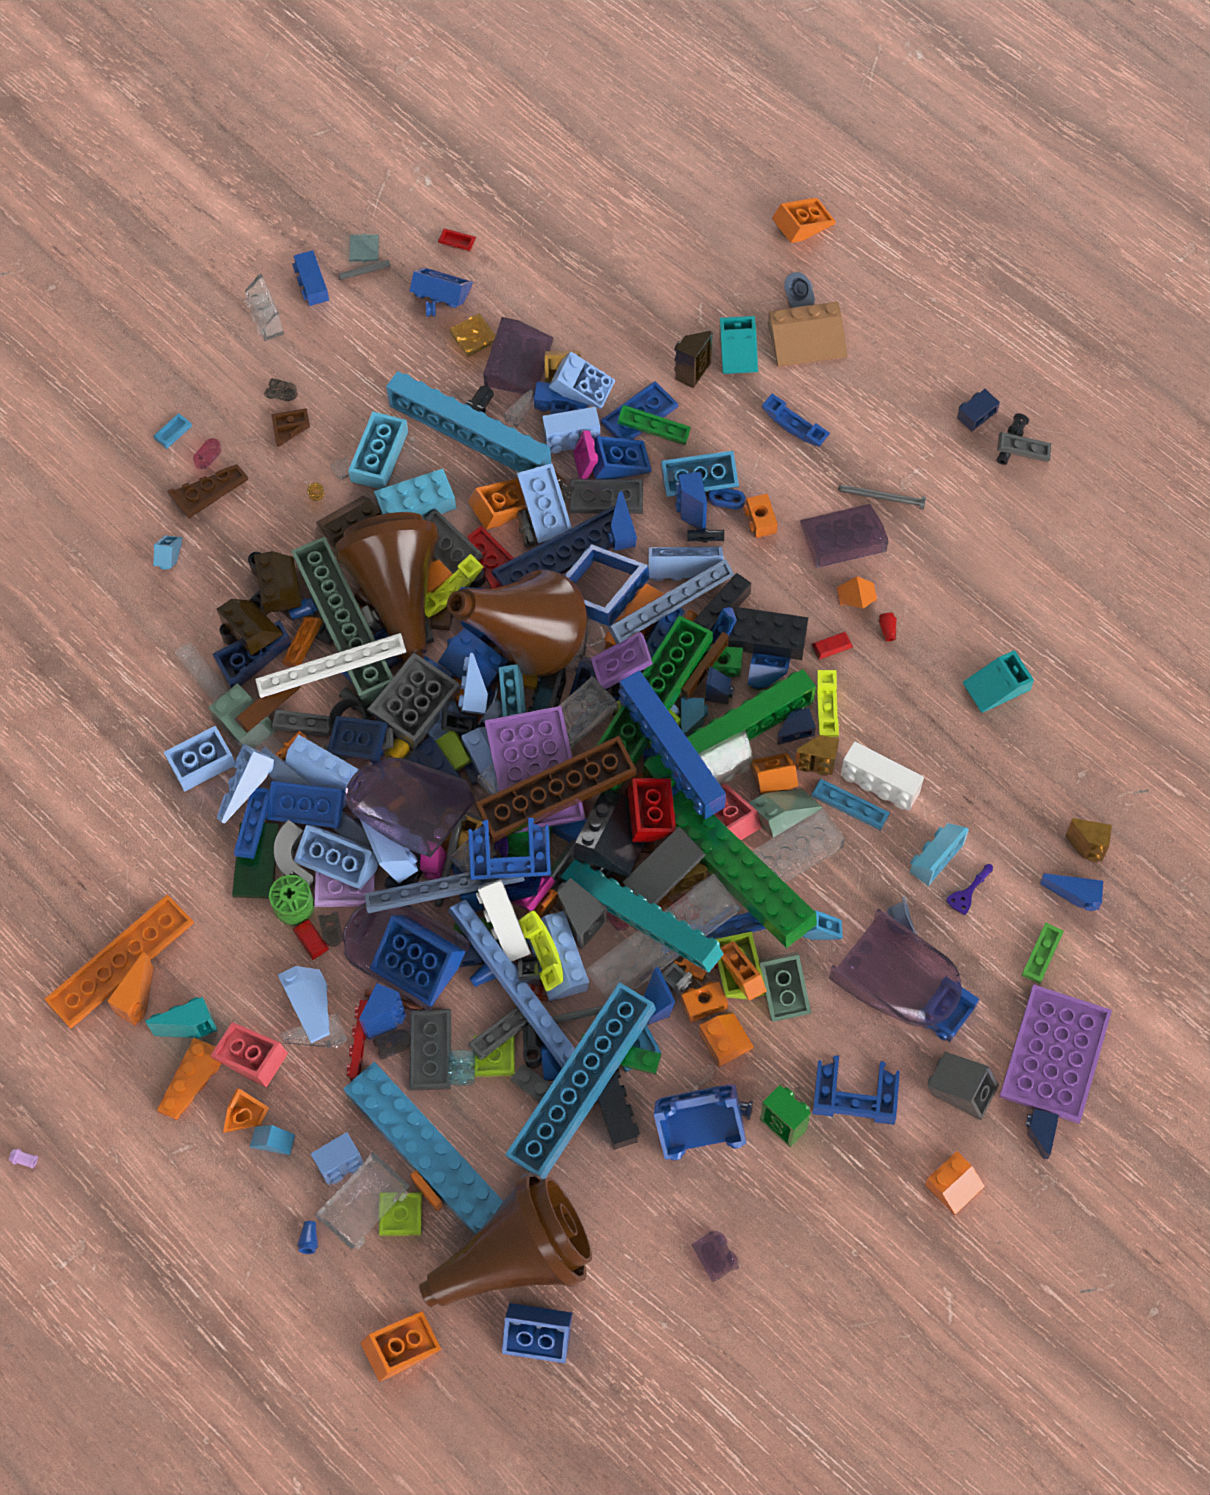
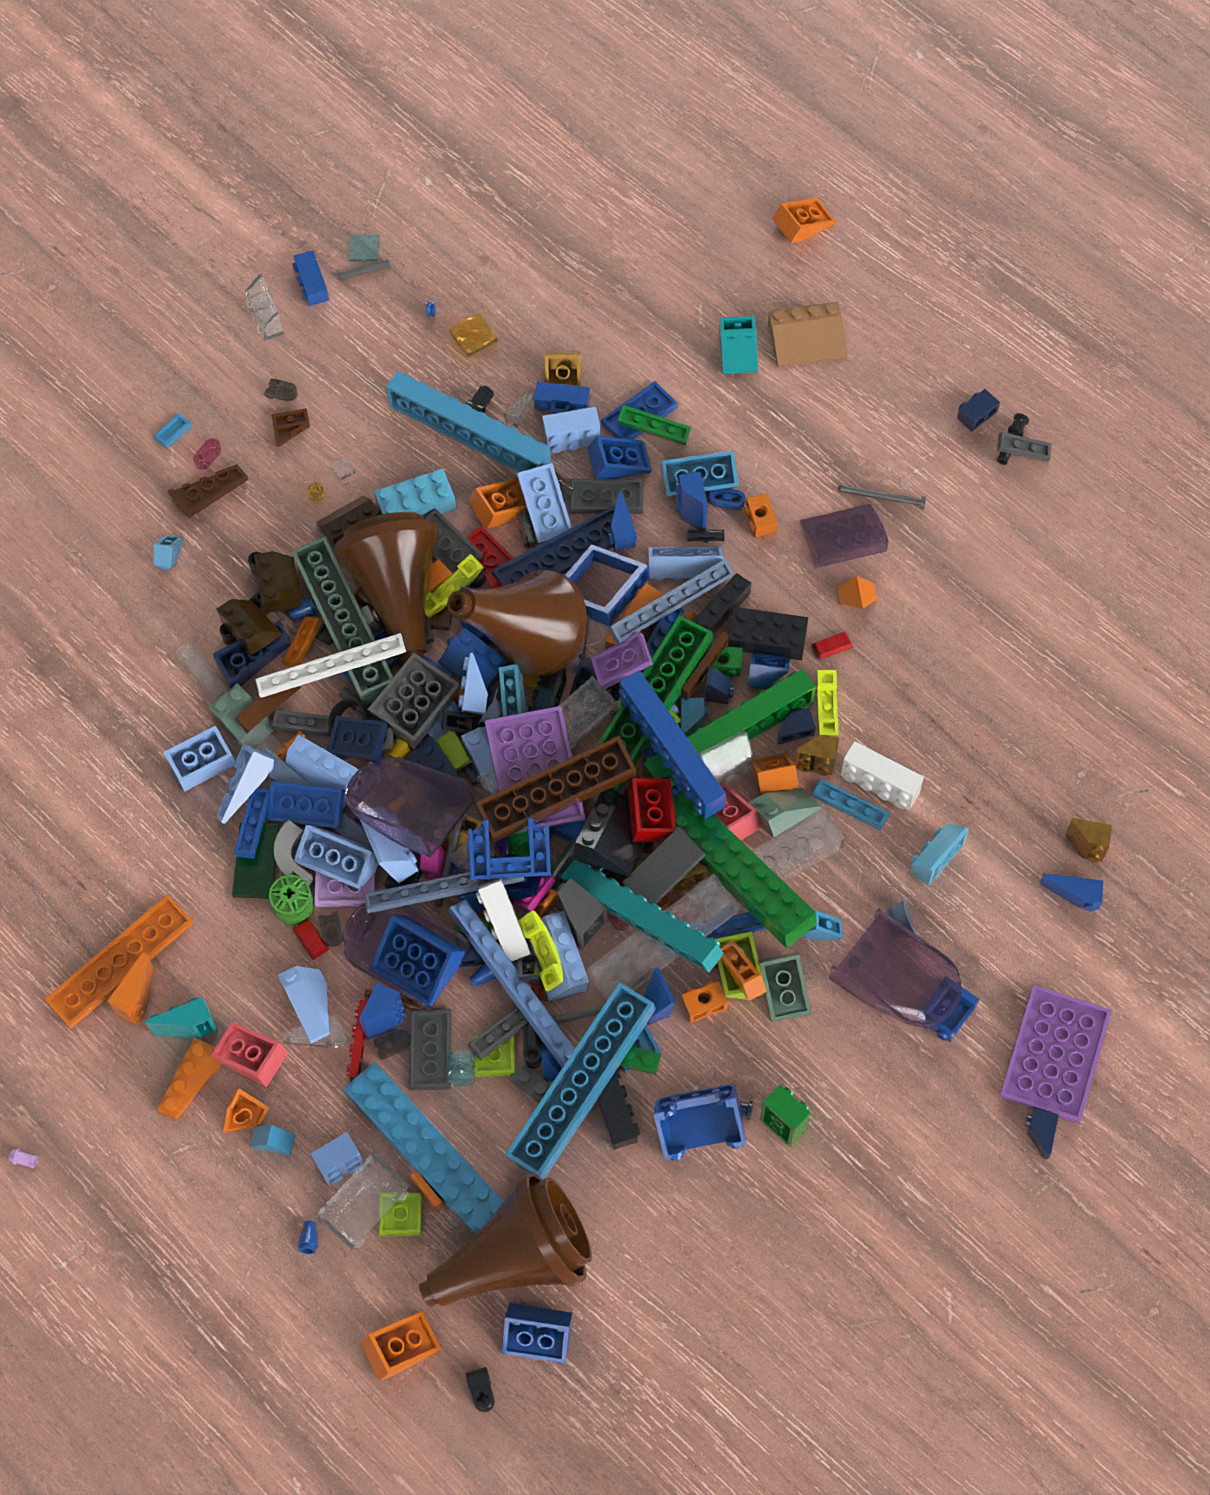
(378, 450): medium azure brick -> none
(440, 287): blue slope -> none
(456, 239): red tile -> none
(480, 1386): none -> black piece
(516, 357): clear purple slope -> none
(581, 381): light blue slope -> none
(585, 455): dark pink plate -> none
(677, 978): light grey bracket -> none
(693, 357): dark brown slope -> none
(697, 972): orange plate -> none
(715, 1255): clear purple bracket -> none
(724, 623): blue slope -> none
(725, 1038): orange slope -> none
(794, 423): blue slope -> none
(799, 290): sand blue piece -> none
(879, 1107): blue wedge -> none
(888, 626): red cone -> none
(955, 1183): orange slope -> none
(963, 1084): dark grey slope -> none
(967, 893): dark purple piece -> none
(999, 682): teal slope -> none
(1042, 953): bright green plate -> none

